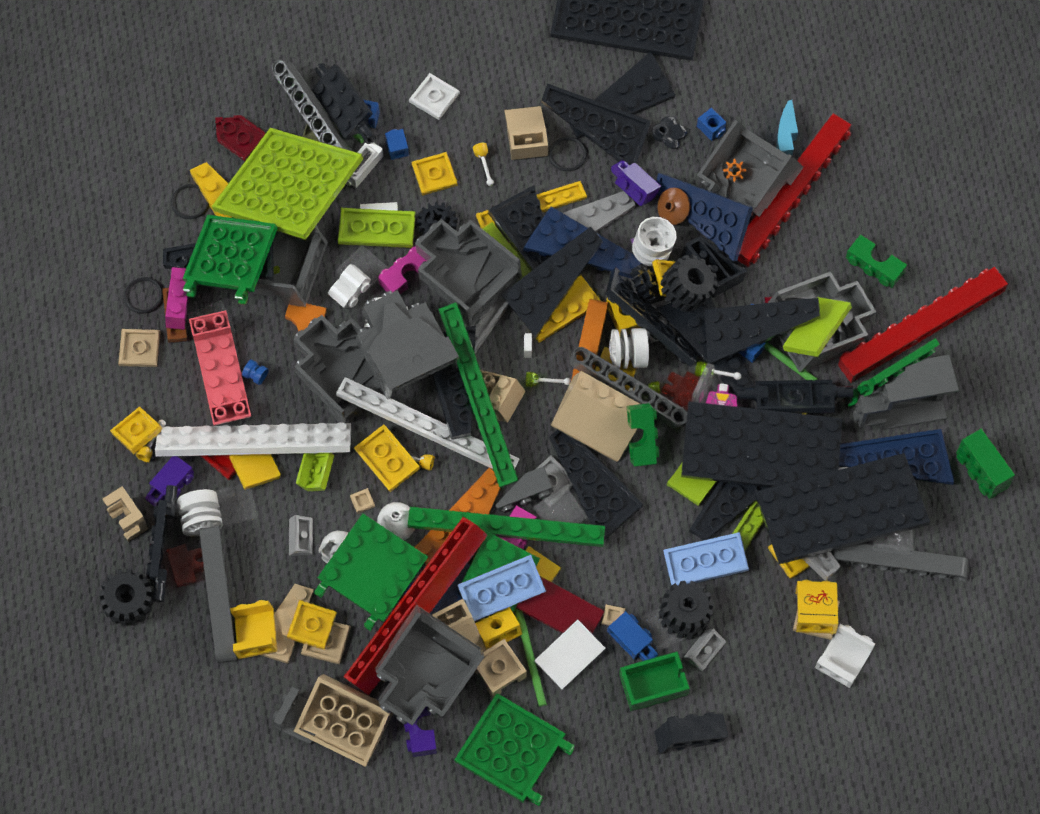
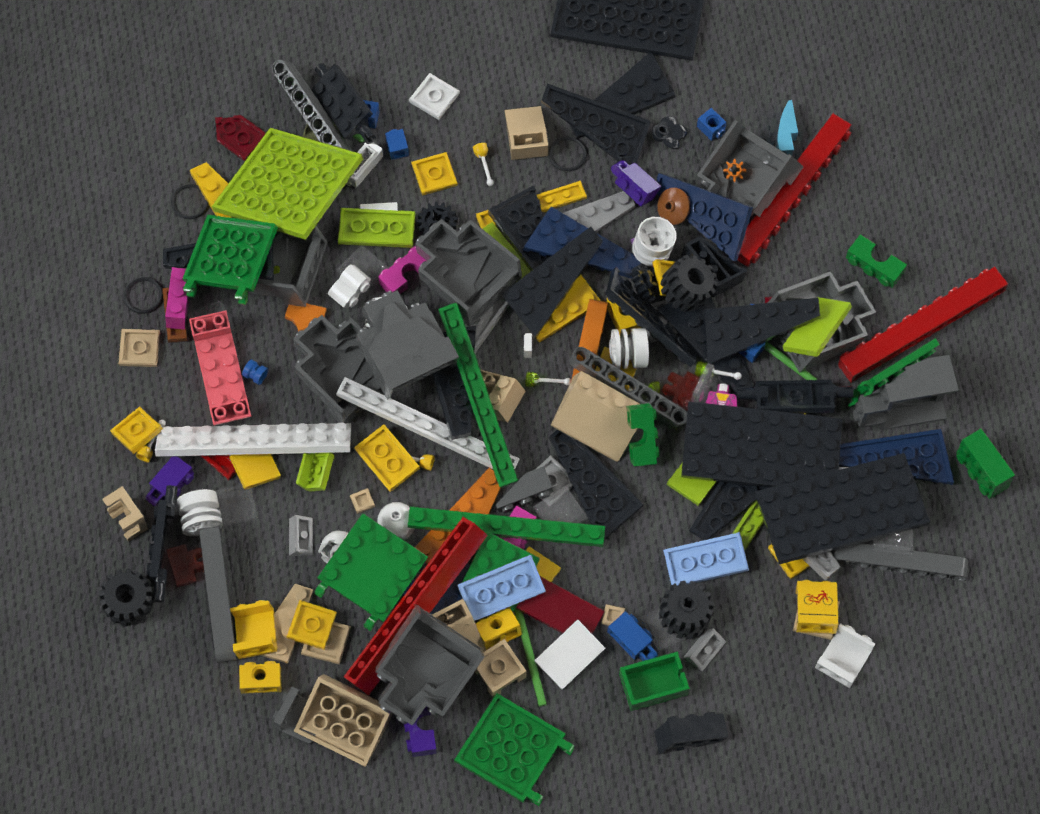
(270, 683): none -> yellow brick

